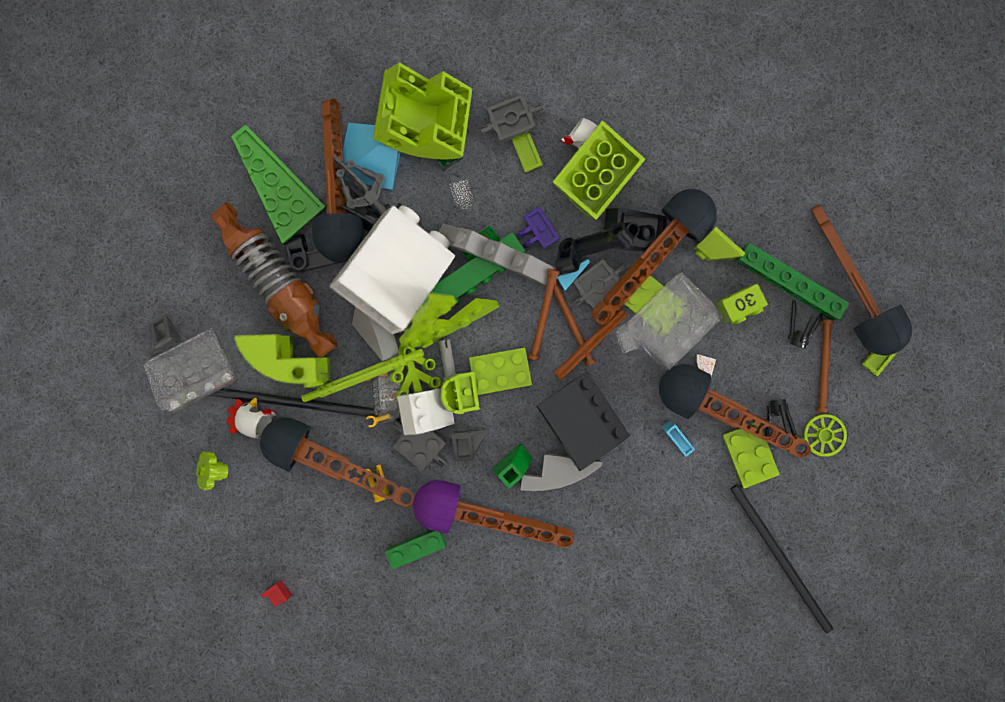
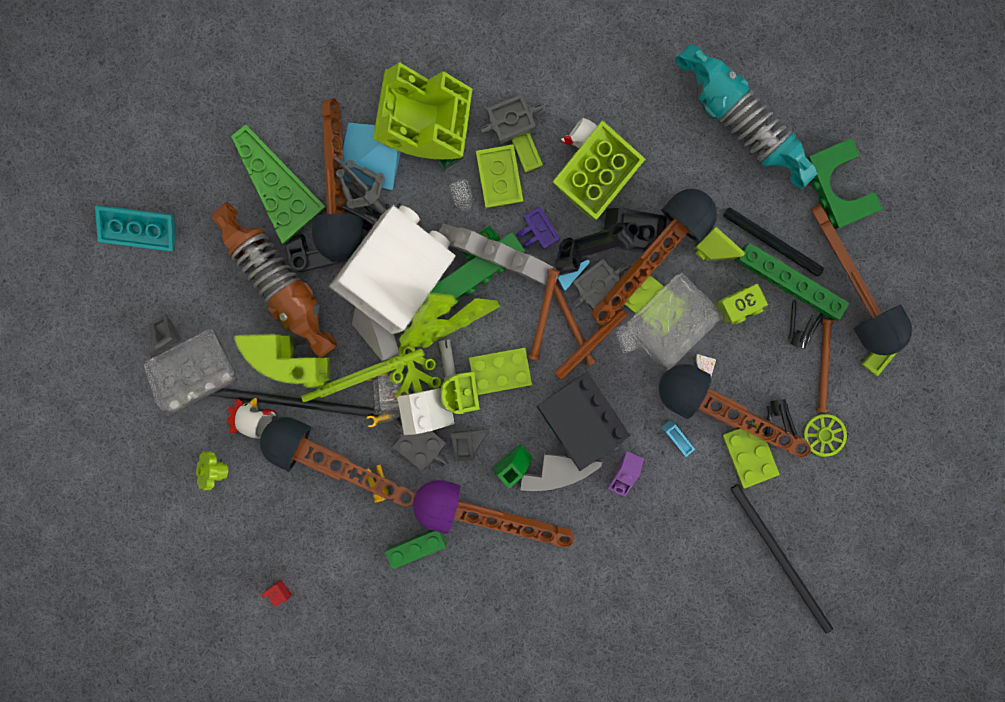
(135, 228): none -> teal slope
(499, 176): none -> lime plate
(626, 473): none -> medium lavender slope
(731, 100): none -> teal piece
(773, 241): none -> black axle
(839, 211): none -> green arch

